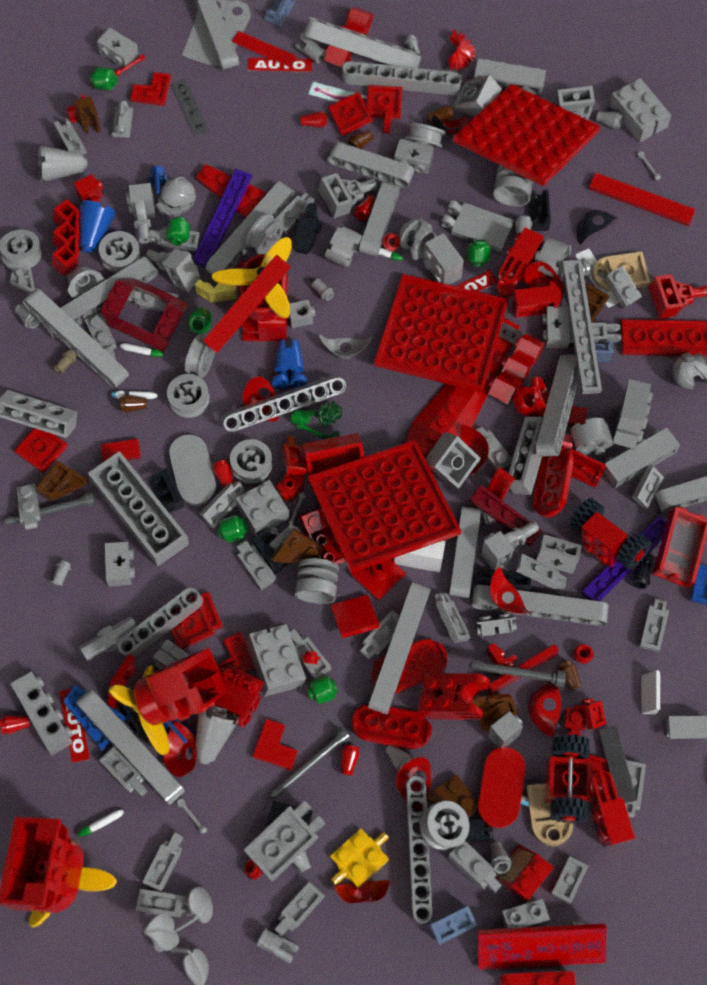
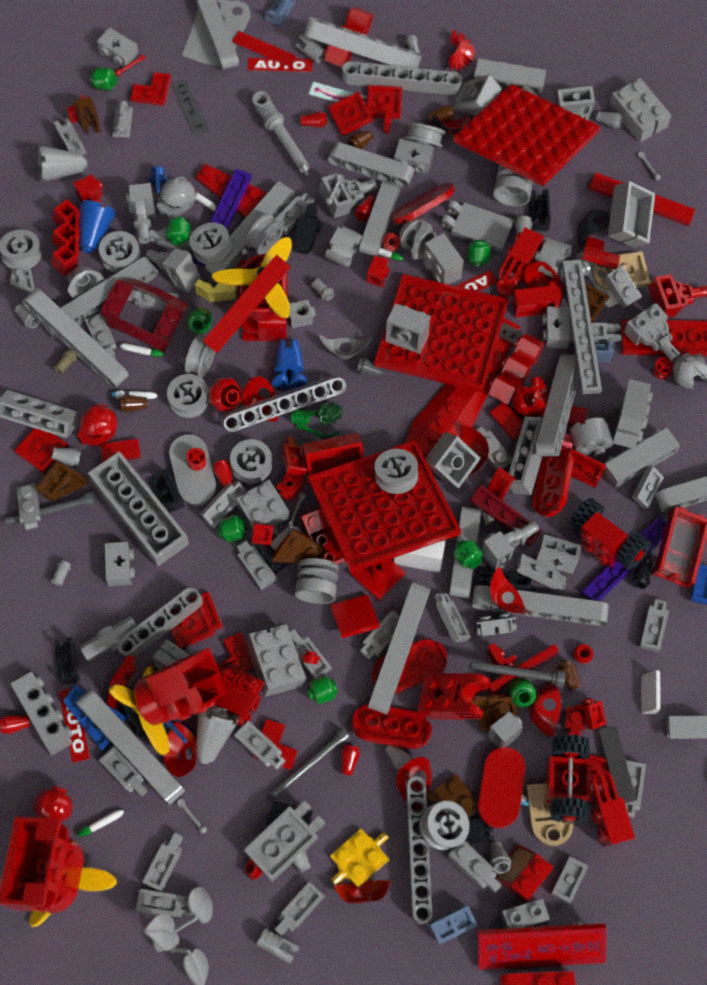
(53, 804): none -> red plant
(67, 455): none -> light grey cone
(67, 661): none -> black hinge
(97, 421): none -> red helmet
(196, 454): none -> red wheel
(202, 248): none -> light grey wheel
(205, 201): none -> white piece
(225, 394): none -> red plant
(260, 745): none -> light grey hinge
(262, 534): none -> red tile
(274, 122): none -> light grey piece
(340, 177): none -> light grey hinge
(367, 368): none -> dark grey cone
(378, 271): none -> red brick
(387, 476): none -> light grey wheel
(407, 328): none -> light grey brick
(423, 203): none -> red tile
(468, 554): none -> green head
(507, 420): none -> red tile
(522, 692): none -> green head
(594, 253): none -> red tile
(631, 214): none -> light grey piece
(652, 330): none -> light grey brick
(661, 364): none -> red wheel

